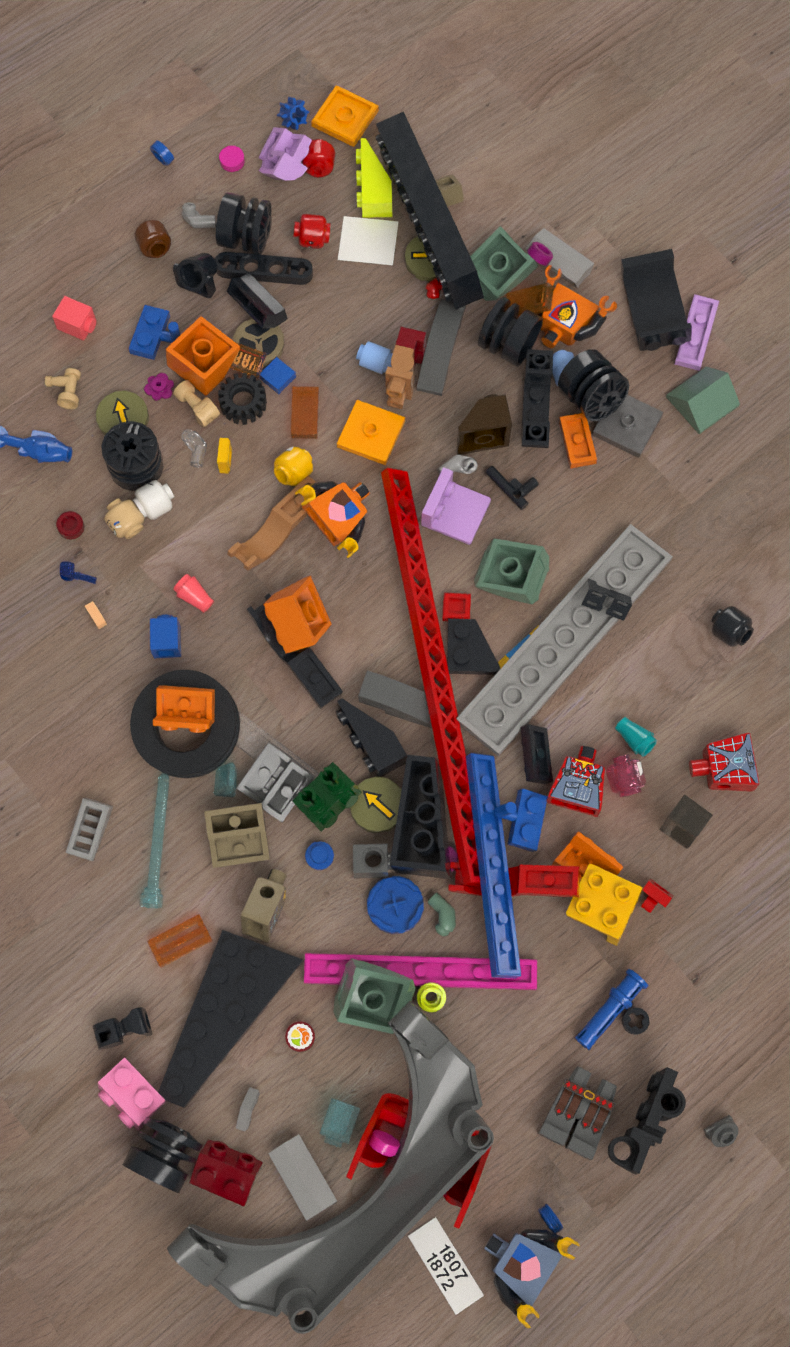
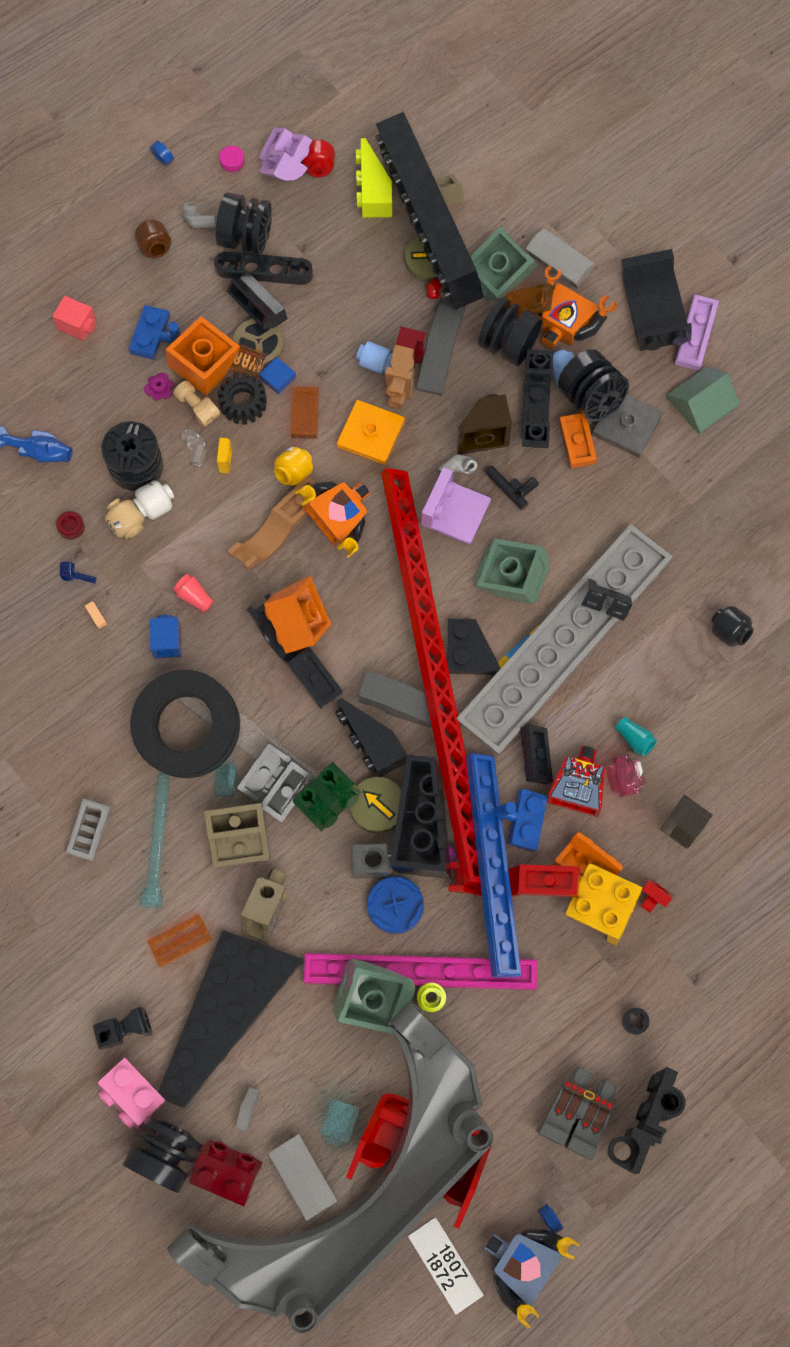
(67, 398): tan piece -> none
(121, 407): olive tile -> none
(184, 708): orange bracket -> none
(197, 274): black piece -> none
(295, 107): blue gear -> none
(300, 1036): tile -> none
(312, 231): red head -> none
(319, 855): blue plate -> none
(345, 116): light orange plate -> none
(368, 240): white sticker -> none
(384, 1143): dark pink tile -> none
(446, 912): sand green arm -> none
(456, 606): red tile -> none
(540, 253): magenta tile -> none
(619, 999): blue pin -> none
(722, 1132): dark grey plate -> none
(728, 764): red torso -> none

